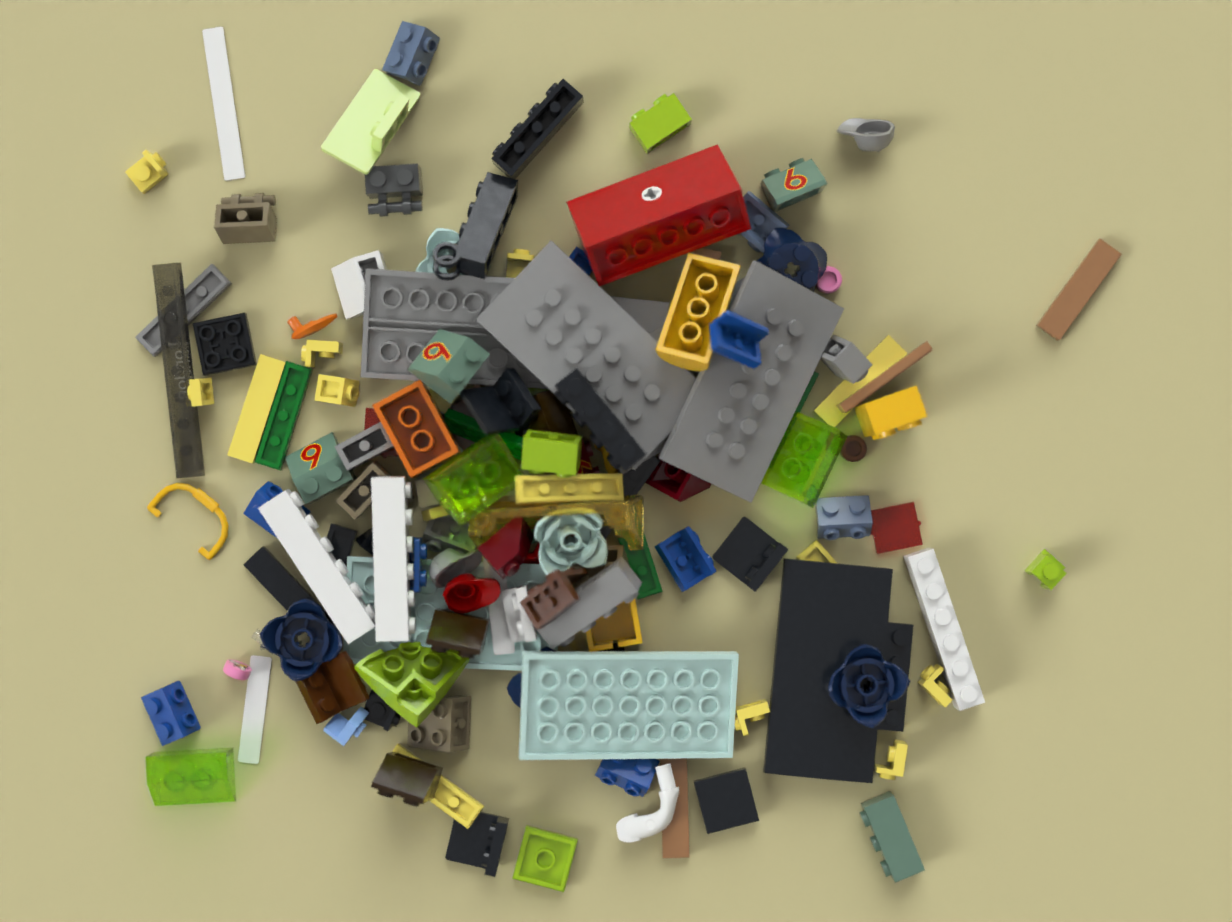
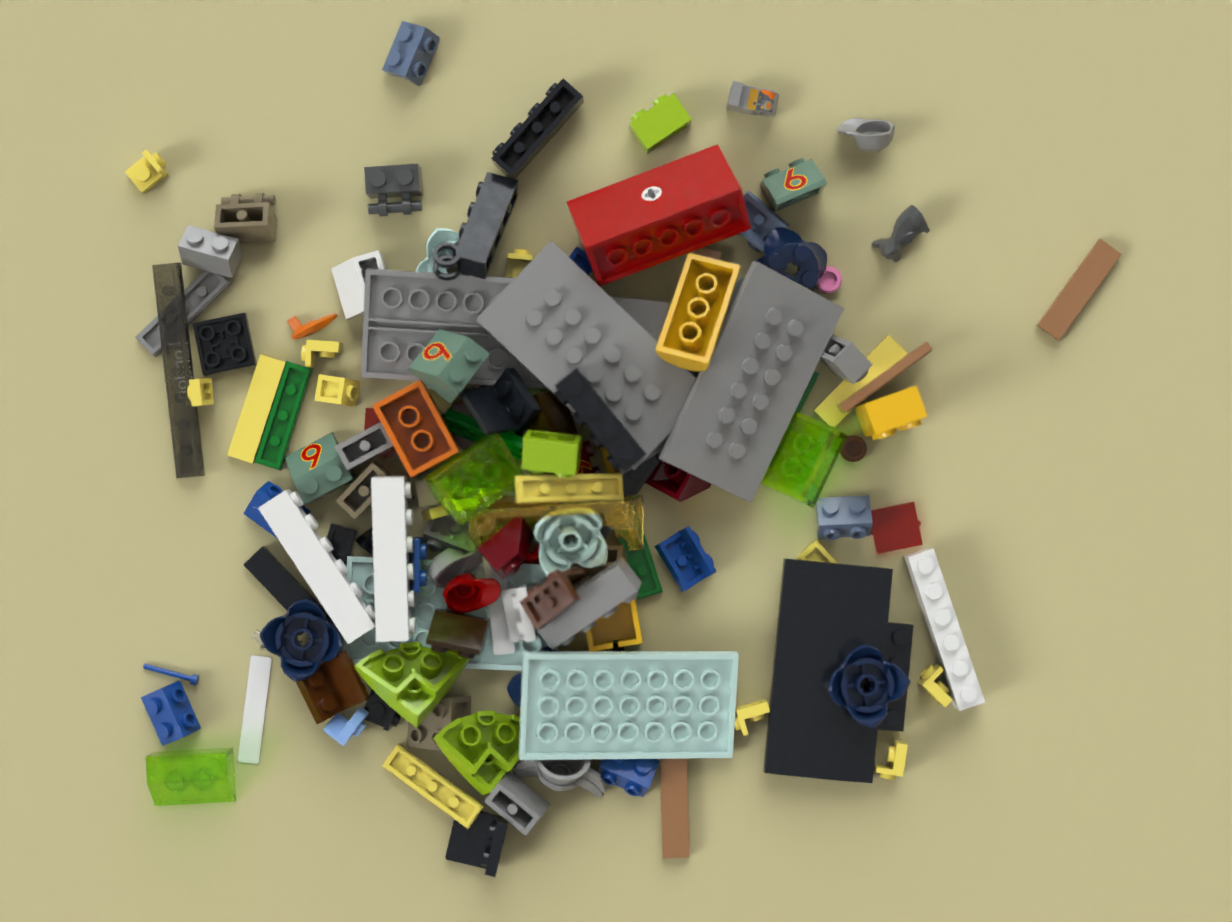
(193, 679): none -> blue piece
(207, 501): yellow piece -> none
(210, 251): none -> light grey brick
(223, 103): white sticker -> none
(237, 669): bright pink tile -> none
(370, 121): yellowish green bracket -> none
(407, 778): dark brown slope -> none
(481, 747): none -> lime brick
(517, 803): none -> light grey brick
(545, 858): lime plate -> none
(562, 774): none -> light grey helmet
(635, 827): white piece -> none
(726, 800): black tile -> none
(737, 338): blue bracket -> none
(749, 553): black bracket -> none
(752, 100): none -> light grey leg
(891, 837): sand green brick -> none
(906, 228): none -> dark grey animal
(1046, 569): lime window -> none

